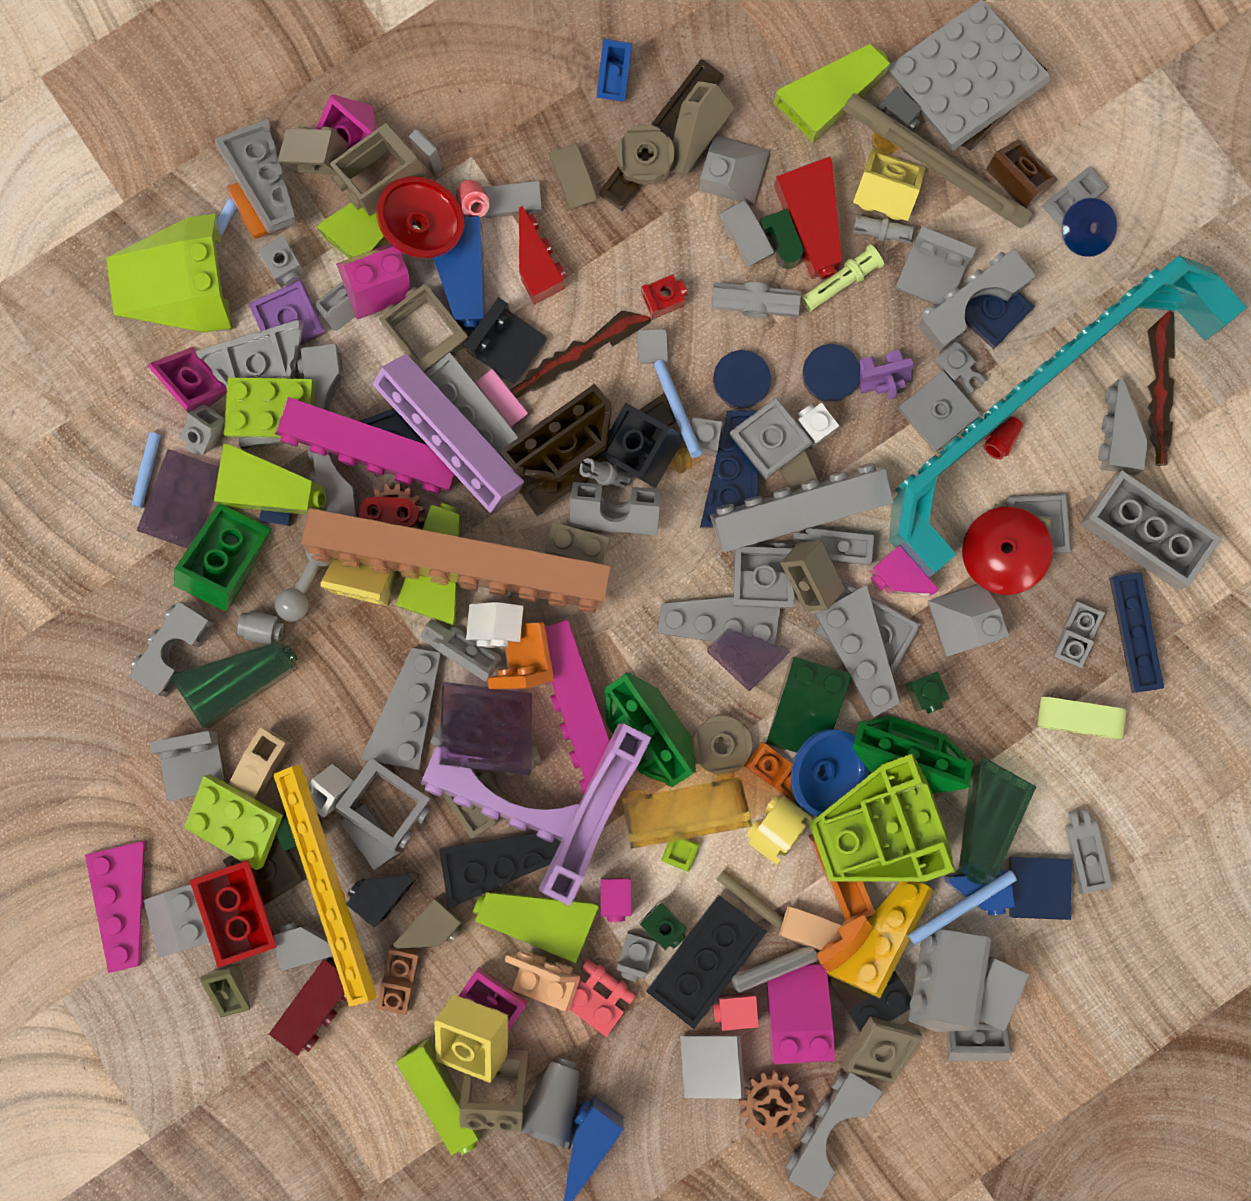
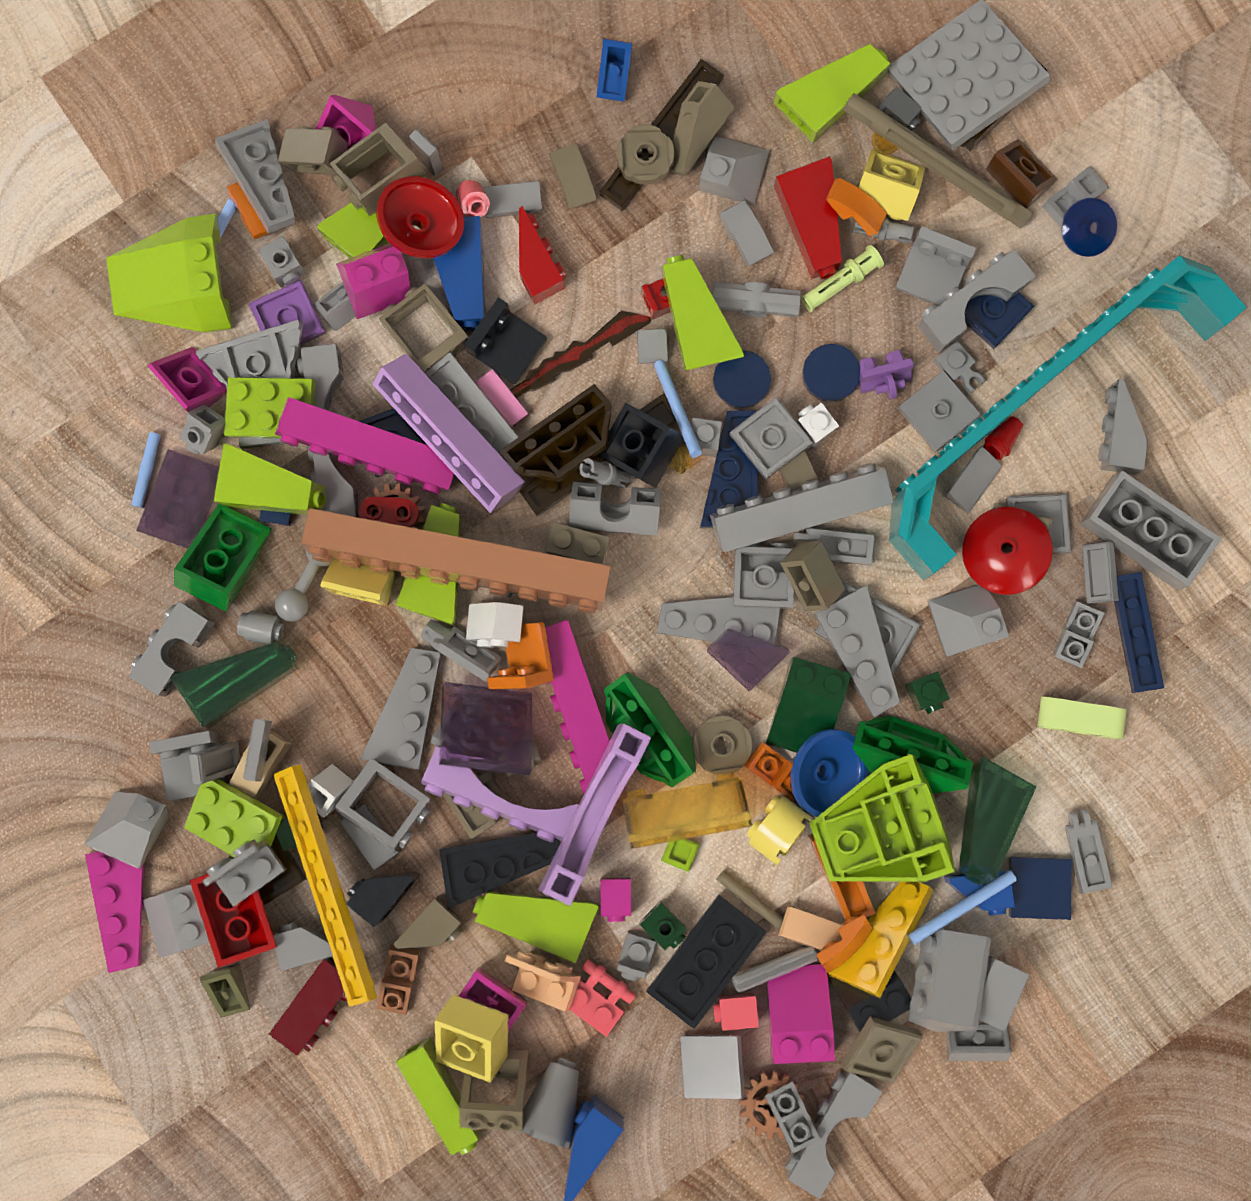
(128, 828): none -> light grey slope
(214, 762): none -> light grey tile
(249, 870): none -> light grey bracket
(257, 750): none -> light grey tile
(697, 320): none -> lime slope
(784, 237): dark green leg -> none
(792, 1117): none -> light grey slope
(855, 203): none -> orange slope
(901, 575): dark pink slope -> none
(973, 479): none -> light grey slope
(1100, 573): none -> light grey tile
(1162, 388): dark brown sword -> none

